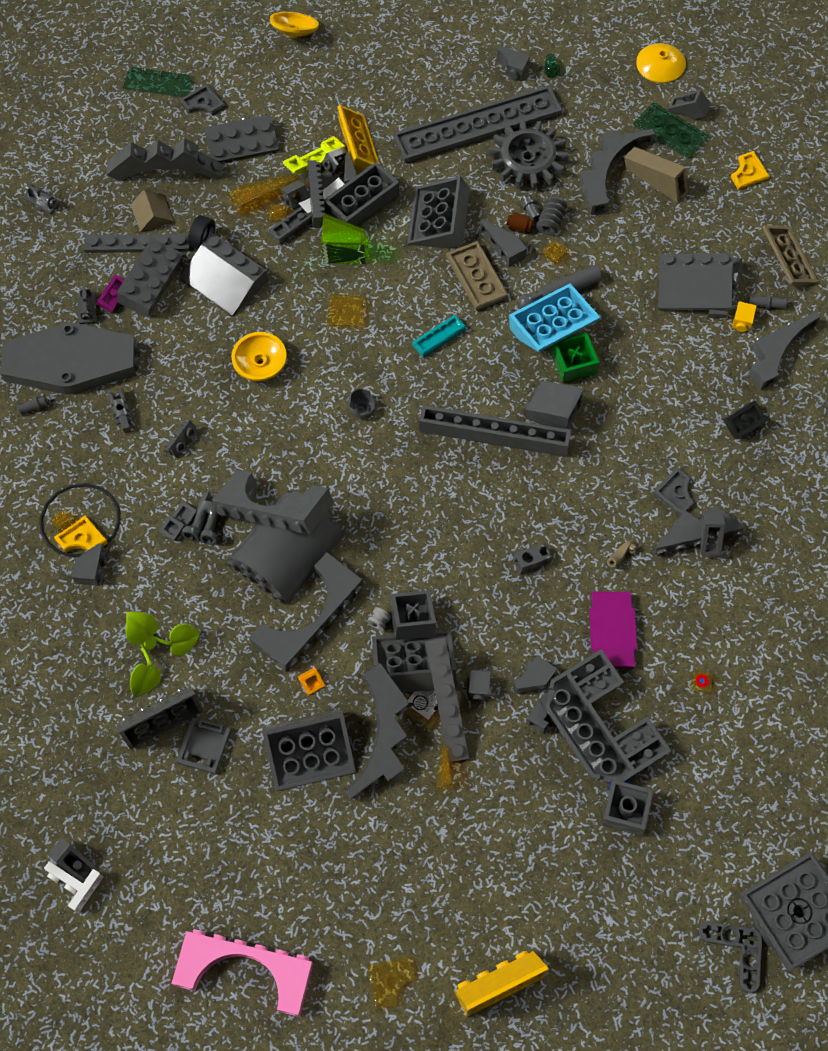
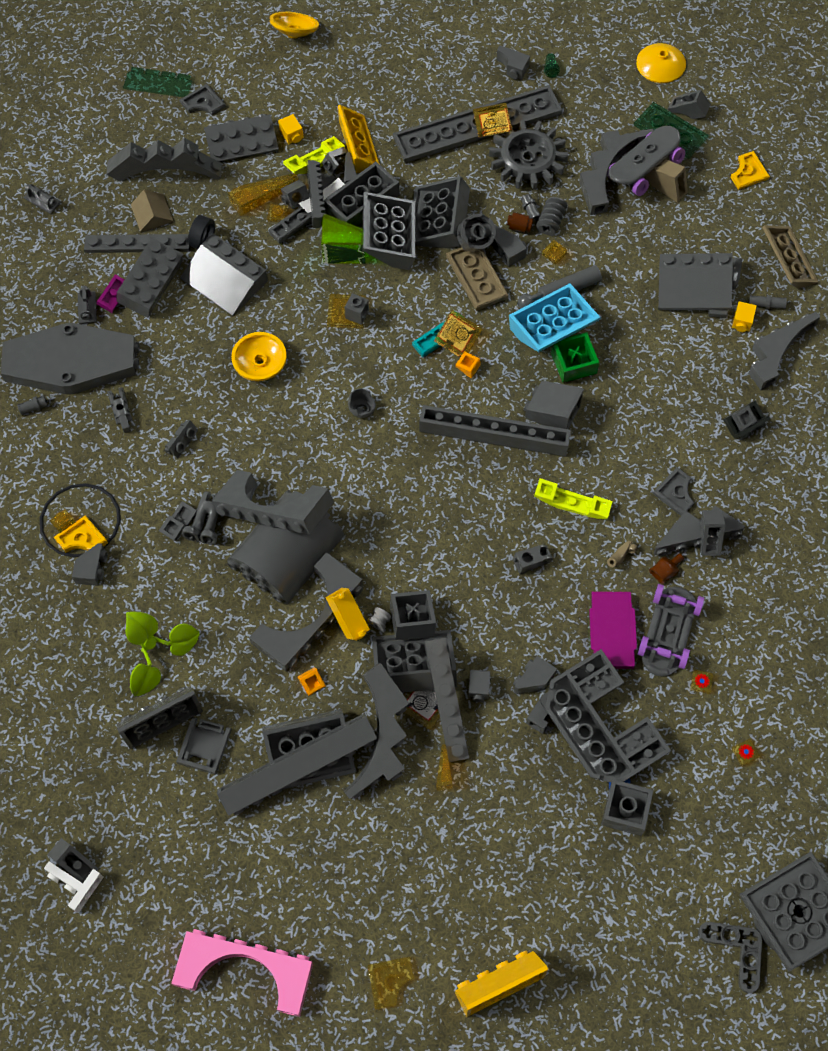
(290, 129): none -> yellow brick
(296, 764): none -> dark grey brick
(348, 614): none -> yellow brick
(356, 309): none -> dark grey brick
(389, 229): none -> dark grey slope
(457, 334): none -> clear yellow tile
(468, 364): none -> light orange slope
(476, 232): none -> dark grey brick
(492, 119): none -> clear yellow tile
(572, 502): none -> neon yellow slope
(645, 156): none -> dark grey piece
(666, 568): none -> reddish brown piece
(669, 630): none -> dark grey piece
(744, 418): none -> dark grey tile
(745, 752): none -> clear yellow tile

